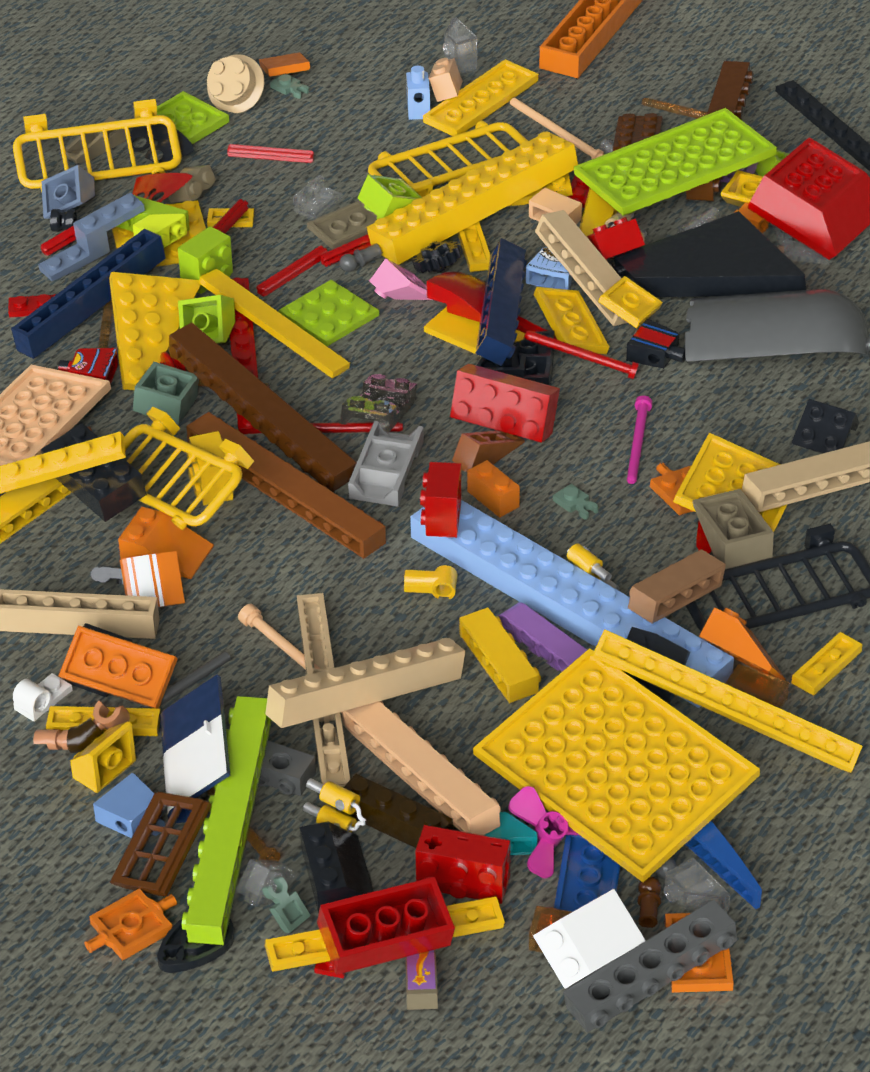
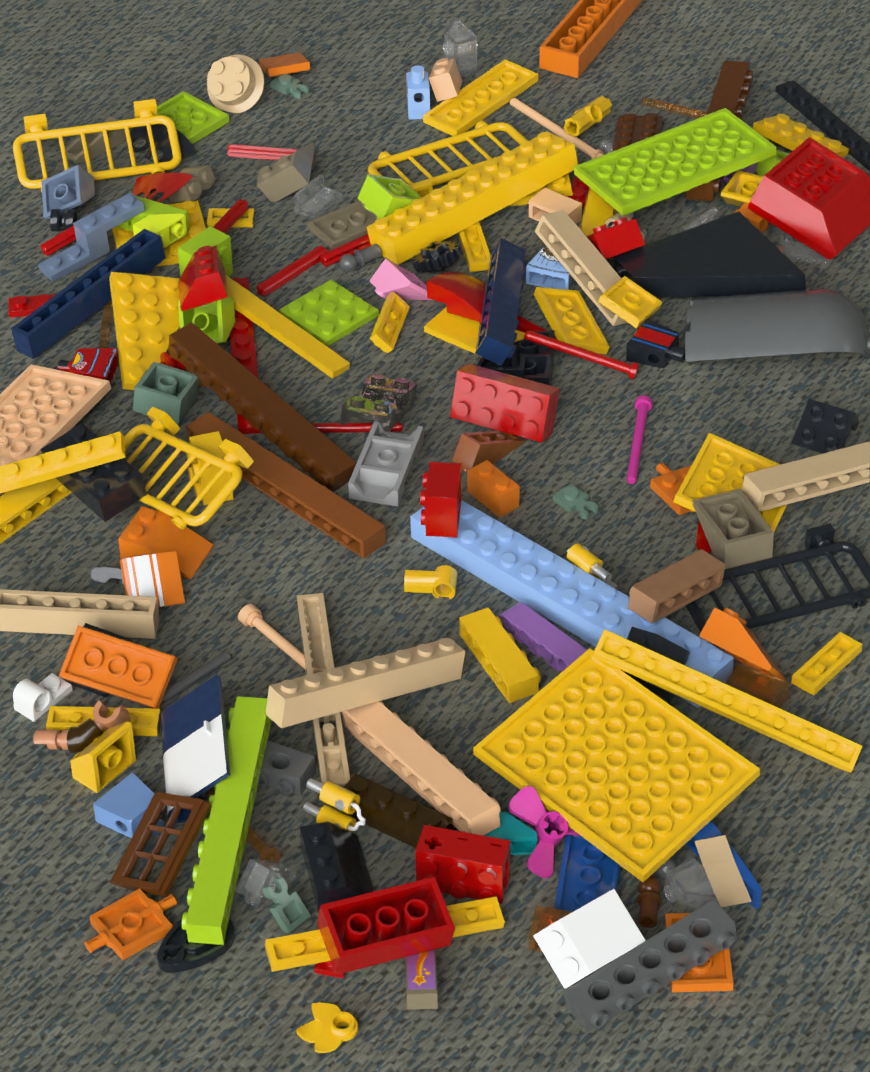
(203, 279): none -> red slope
(287, 174): none -> dark tan slope
(325, 1029): none -> yellow plate
(389, 322): none -> yellow plate
(587, 116): none -> yellow piece
(722, 871): none -> tan sticker
(792, 134): none -> yellow plate

